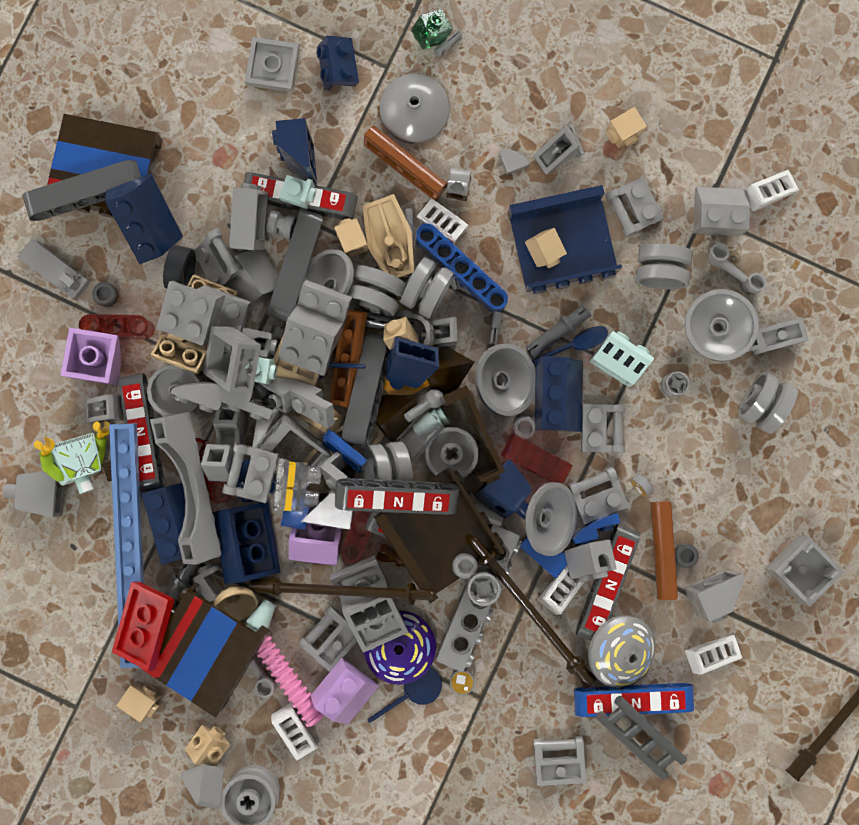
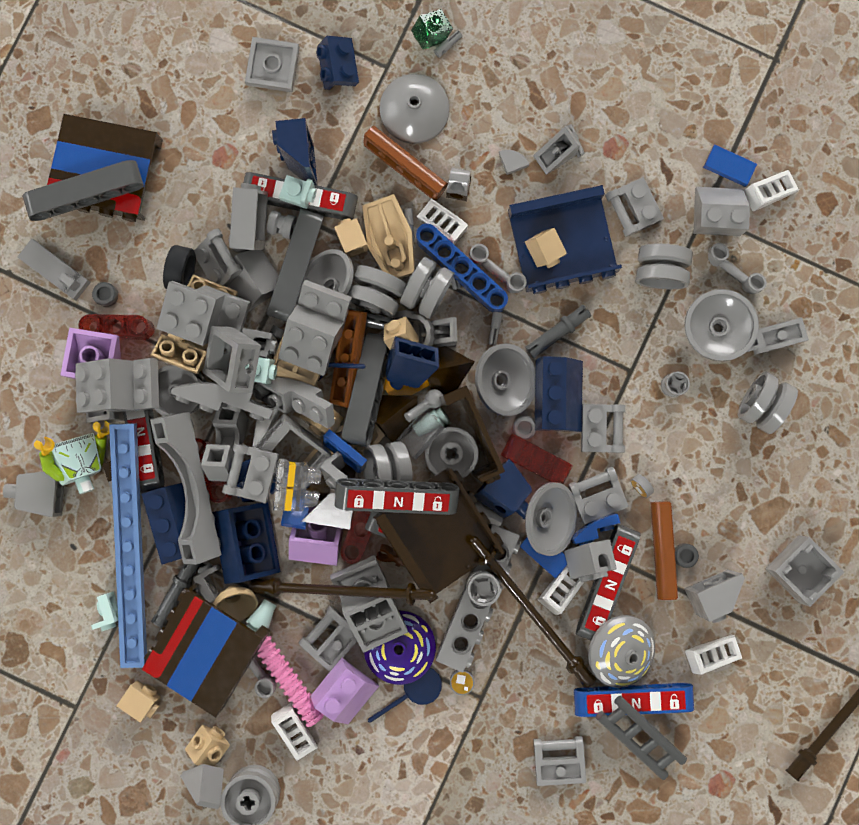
(107, 608): none -> light aqua bracket
(117, 385): none -> light grey bracket
(143, 625): red plate -> none
(144, 217): dark blue slope -> none
(464, 565): light grey tile -> none
(514, 283): none -> light grey bar
(583, 341): dark blue piece -> none
(621, 358): light aqua slope -> none
(626, 128): tan brick -> none
(730, 165): none -> blue tile

